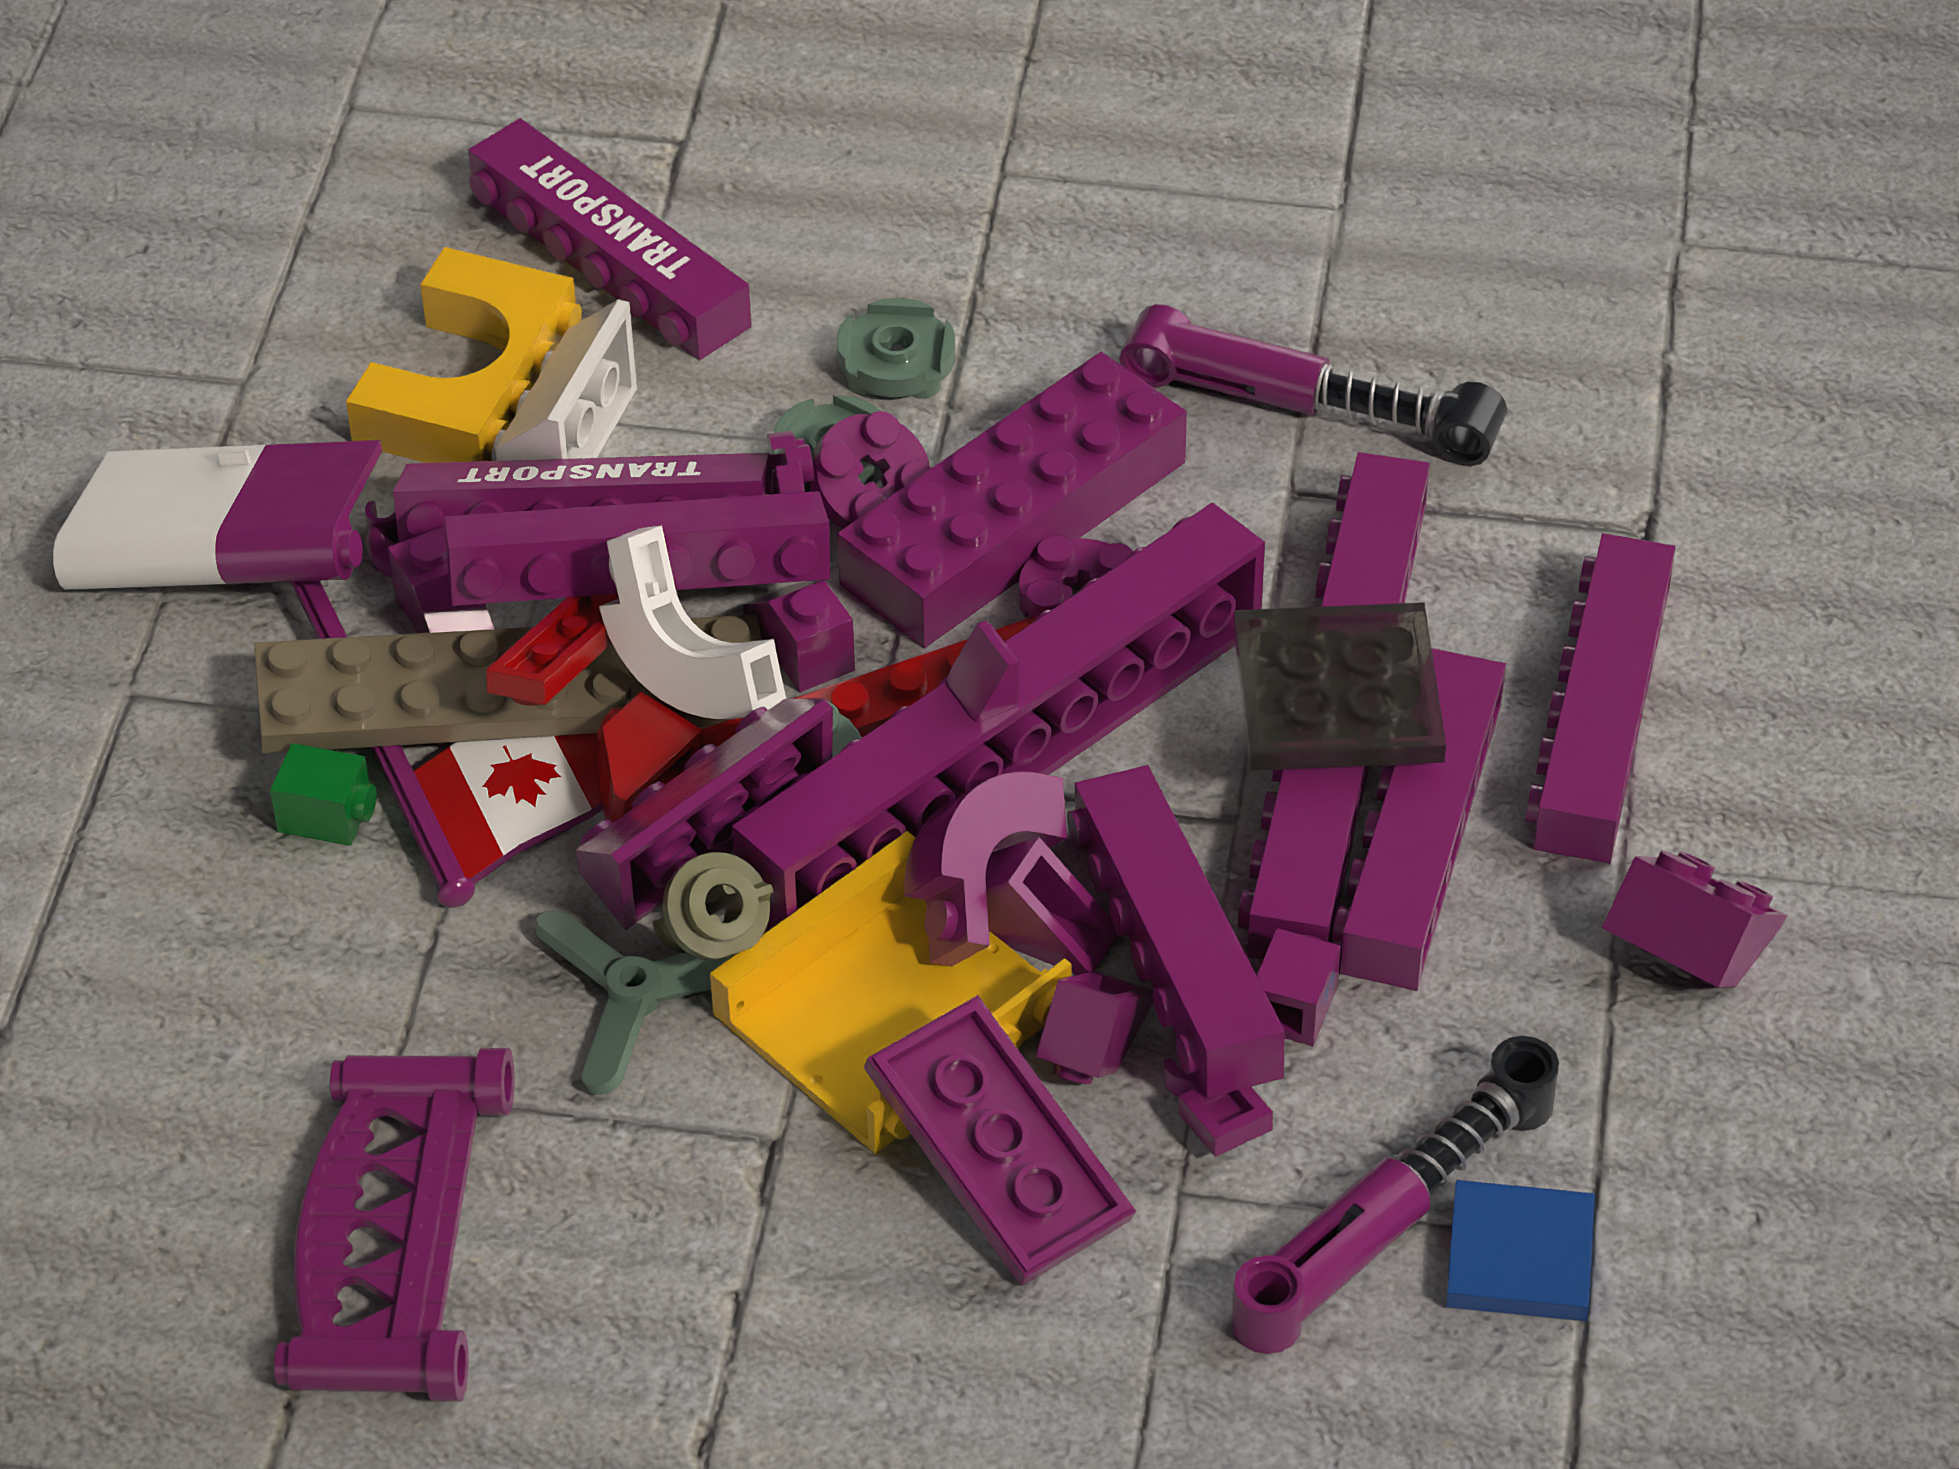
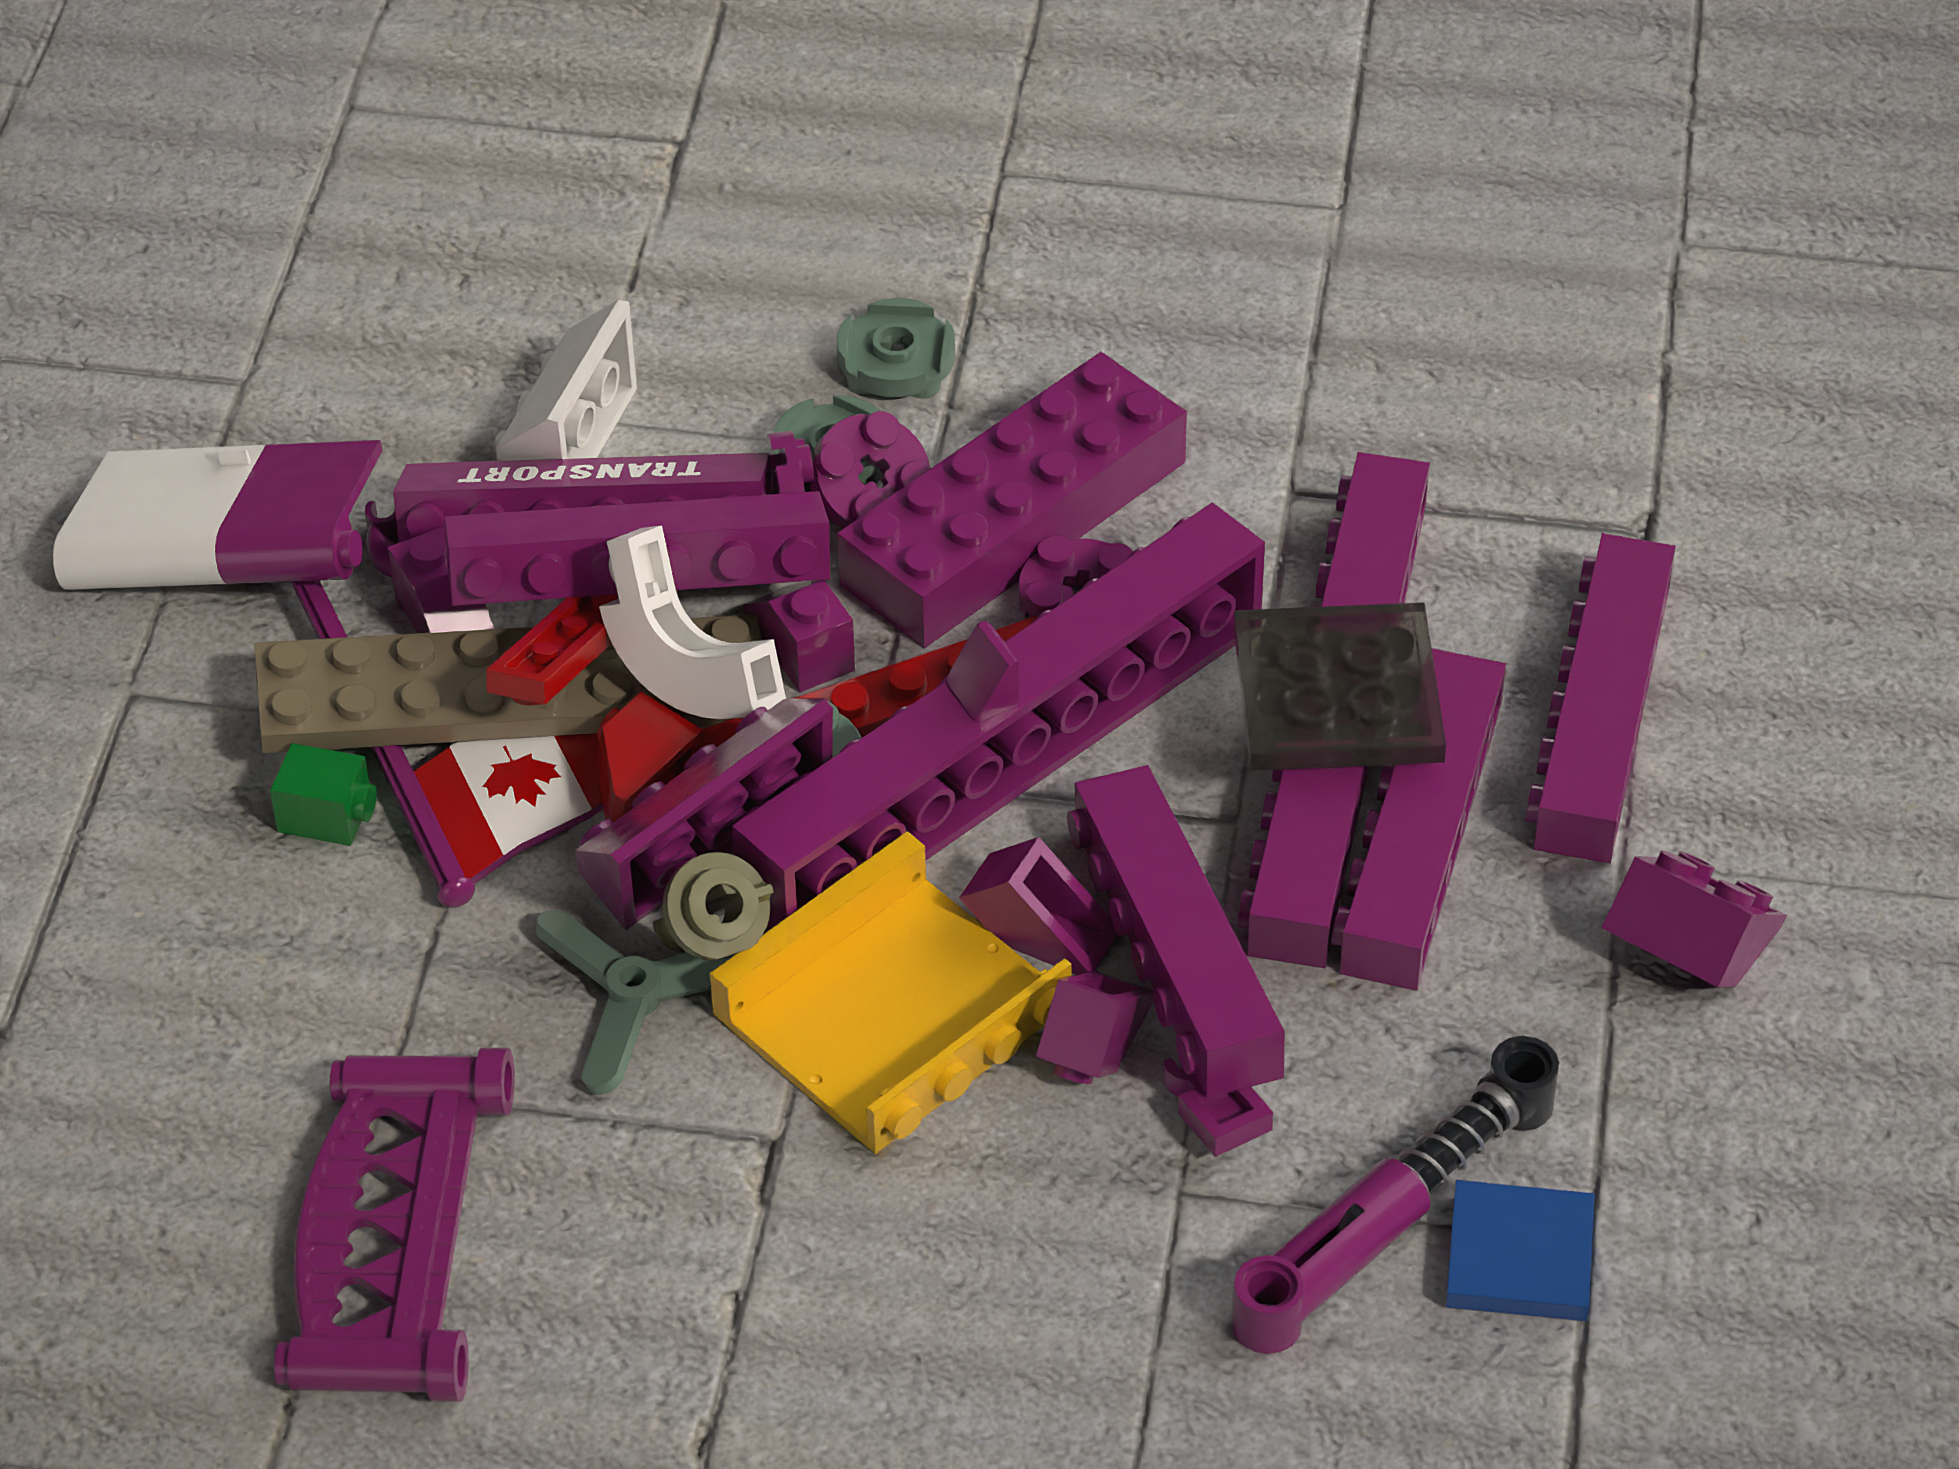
(460, 416): yellow arch -> none
(610, 239): magenta brick -> none
(954, 849): magenta arch -> none
(999, 1140): magenta tile -> none
(1171, 348): piece -> none
(1300, 982): magenta brick -> none

